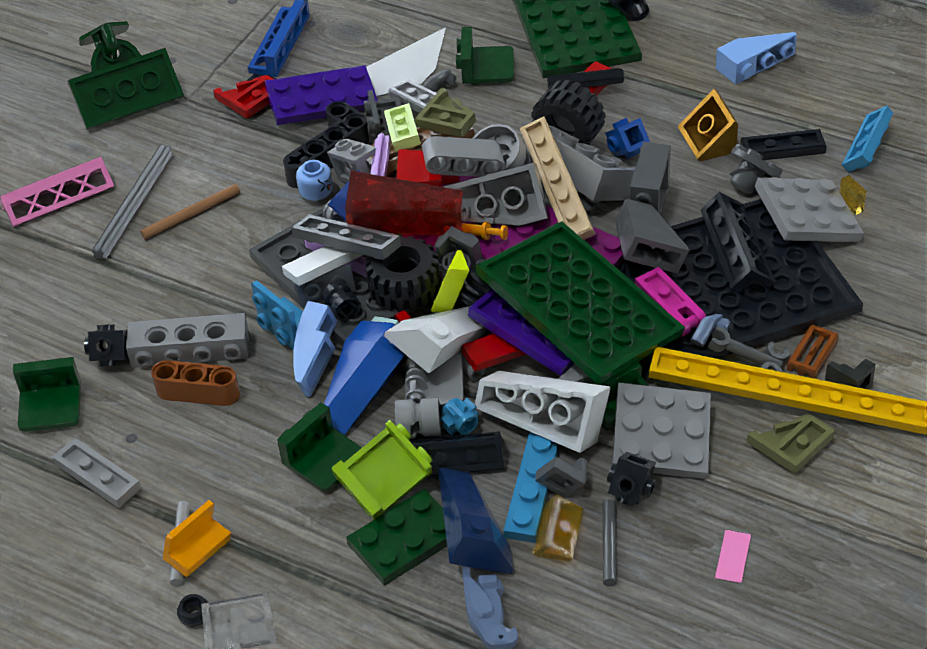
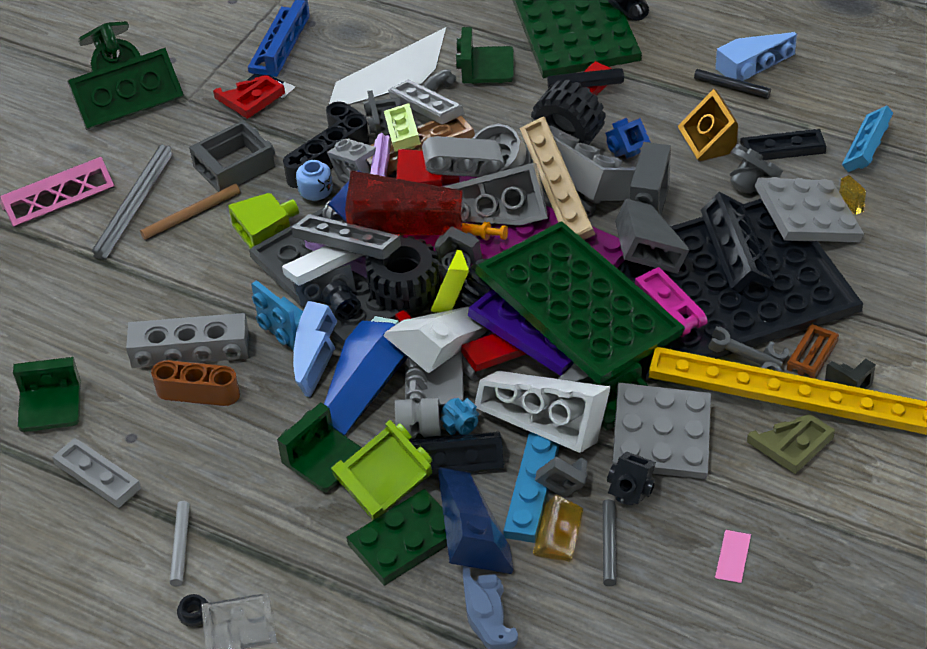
(96, 345): black brick -> none
(195, 540): light orange panel -> none
(208, 151): none -> dark grey window
(261, 217): none -> lime torso
(308, 95): dark purple plate -> none
(446, 115): olive wing -> none
(707, 327): sand blue arm -> none
(732, 83): none -> black bar

